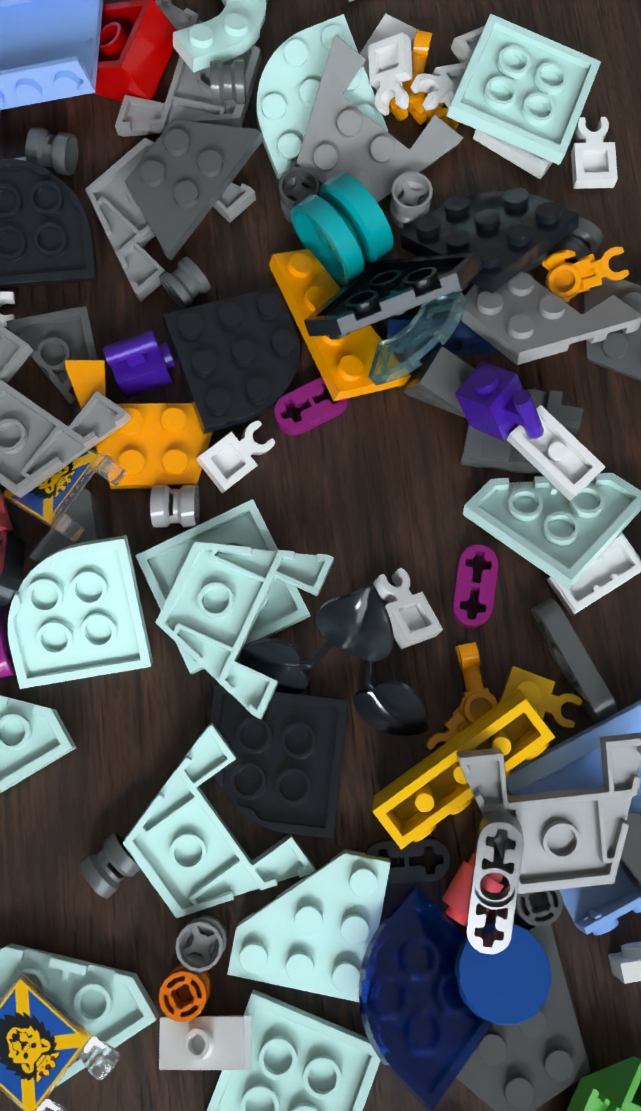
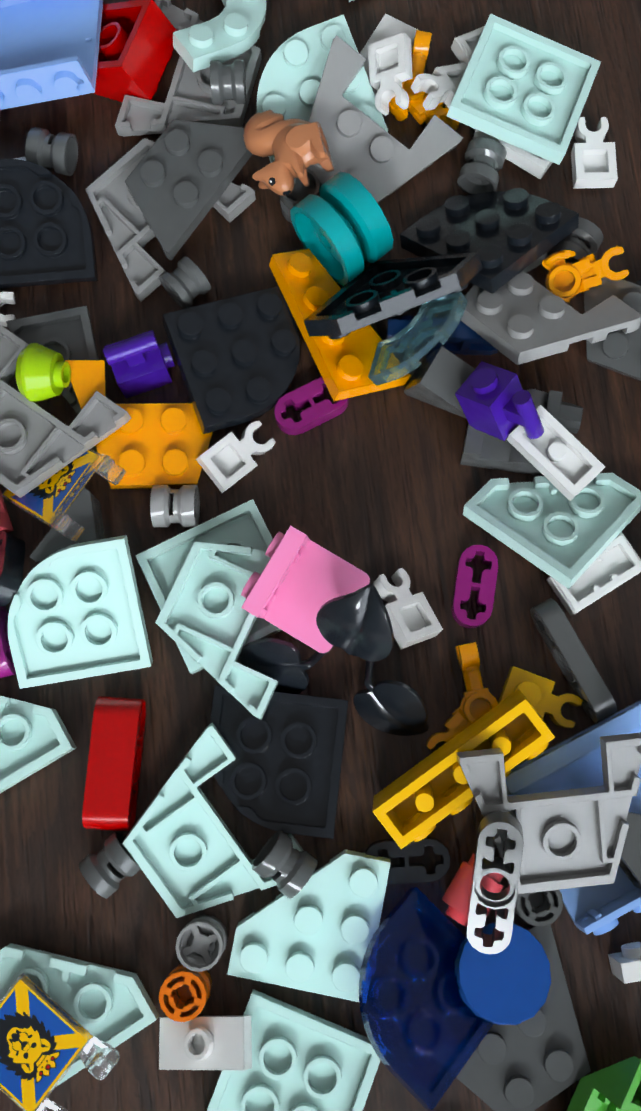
(41, 373): none -> lime cone
(114, 764): none -> red beam
(286, 865): none -> dark grey wheel
(294, 145): none -> nougat animal
(297, 584): none -> bright pink bracket
(415, 192): light grey wheel -> none
(483, 160): none -> dark grey wheel

